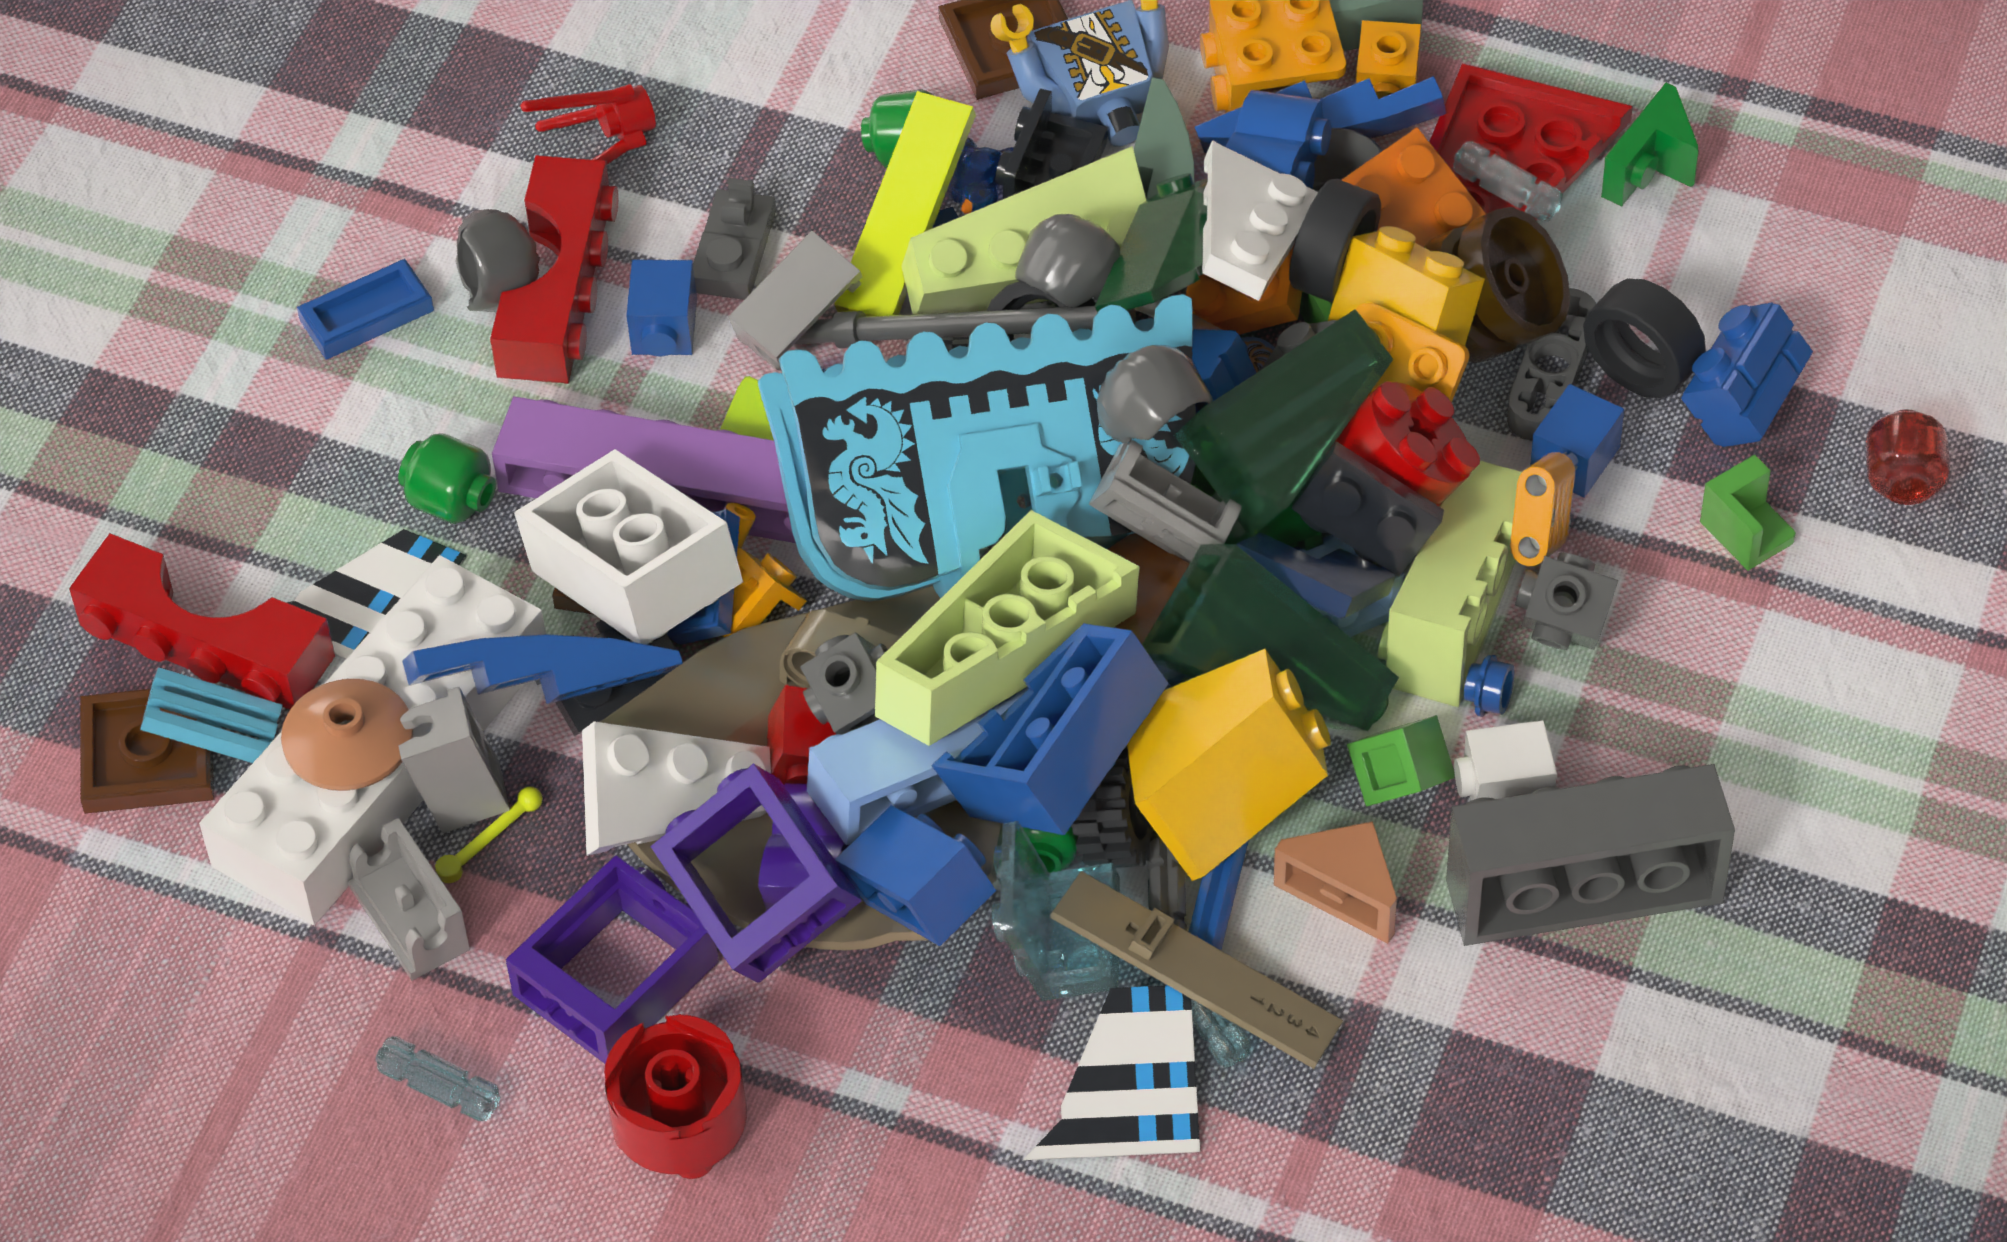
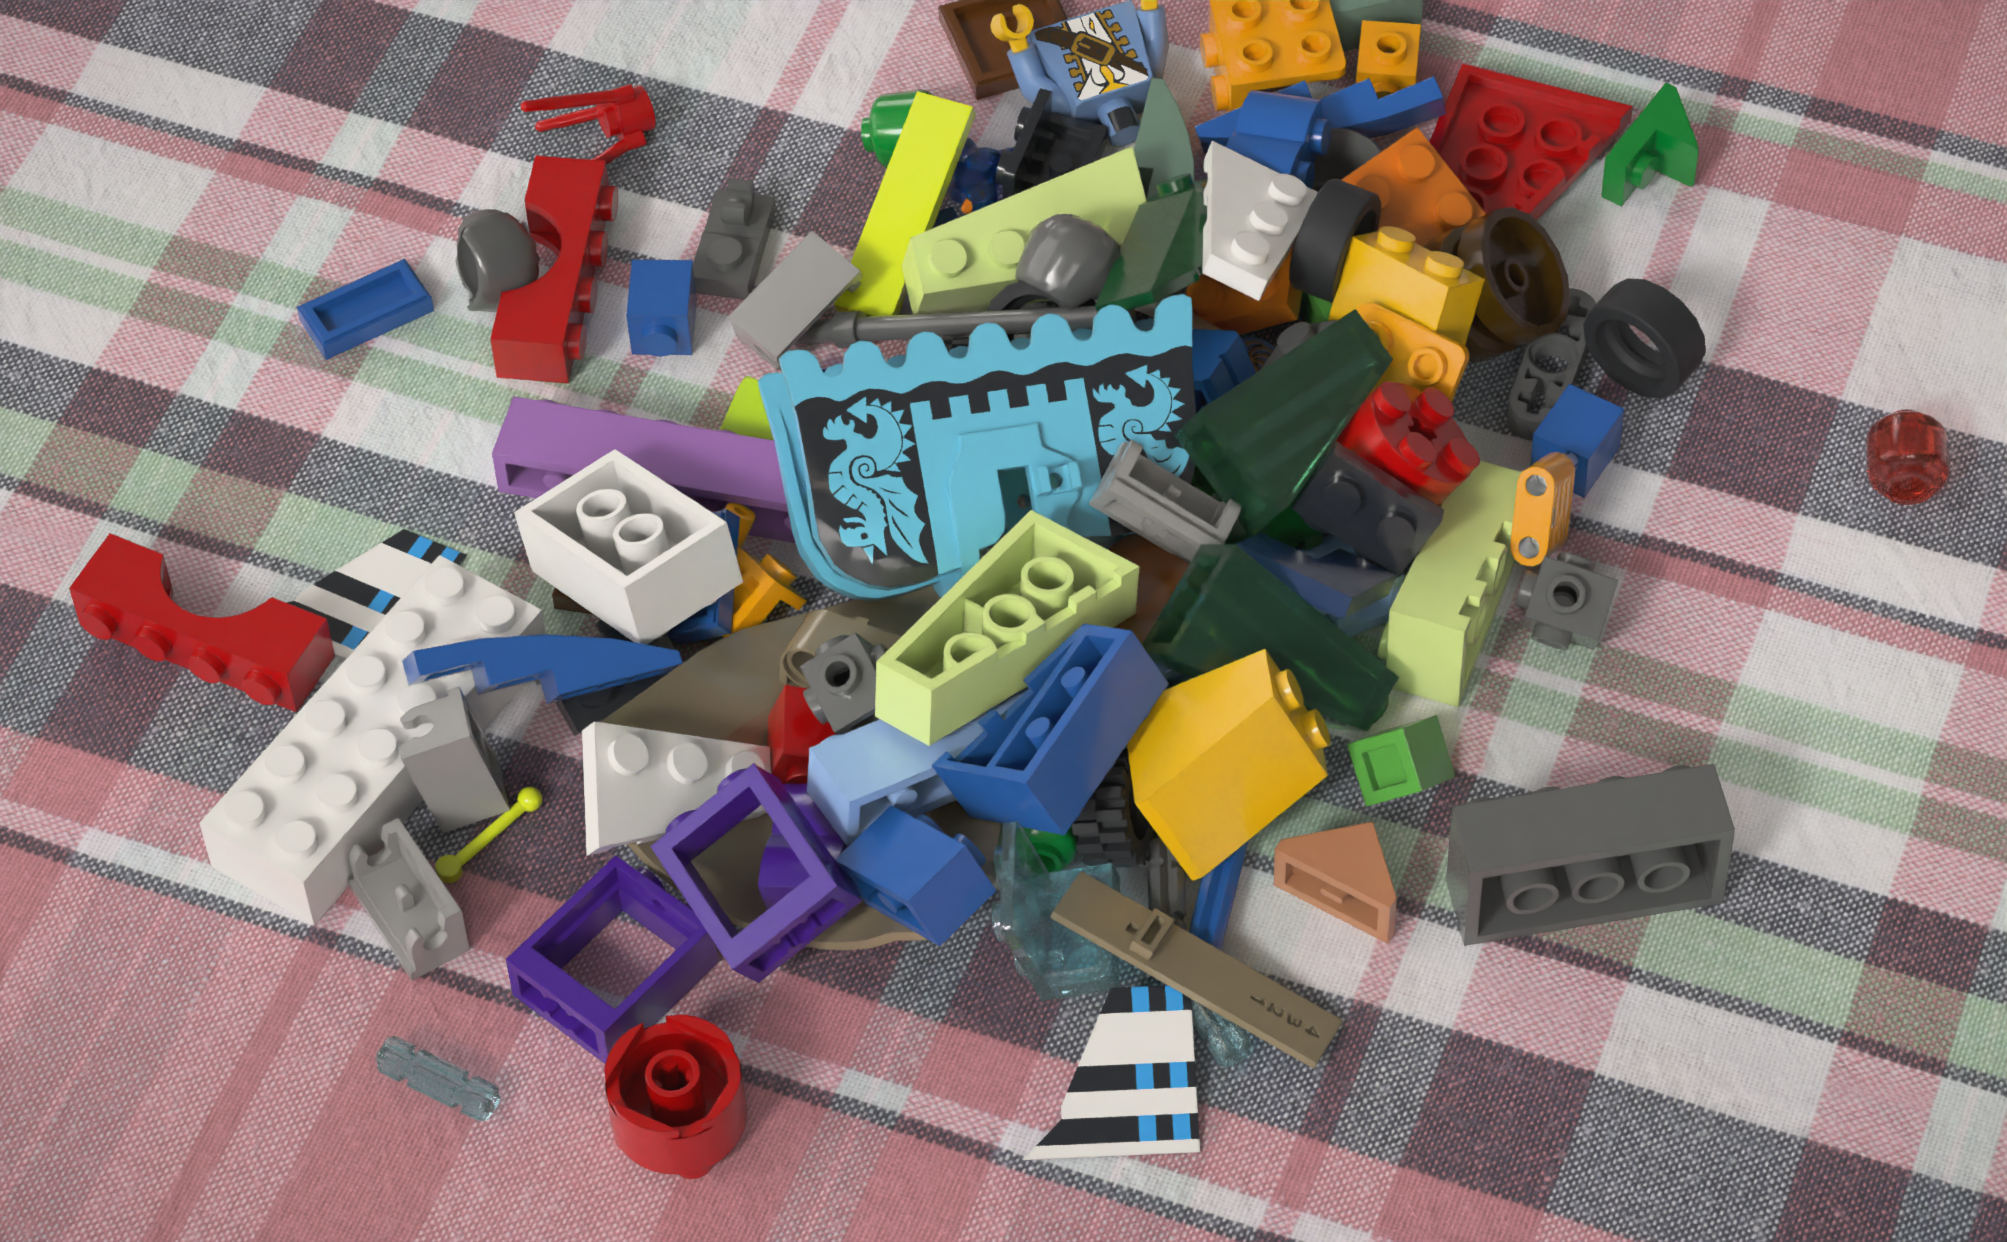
(135, 767): reddish brown tile -> none
(213, 709): medium azure tile -> none
(349, 753): nougat dish -> none
(447, 478): green head -> none
(1148, 392): dark grey hair -> none
(1489, 685): blue plate -> none
(1505, 761): white brick -> none
(1507, 181): clear light blue axle -> none
(1740, 516): bright green panel -> none
(1746, 374): blue brick -> none

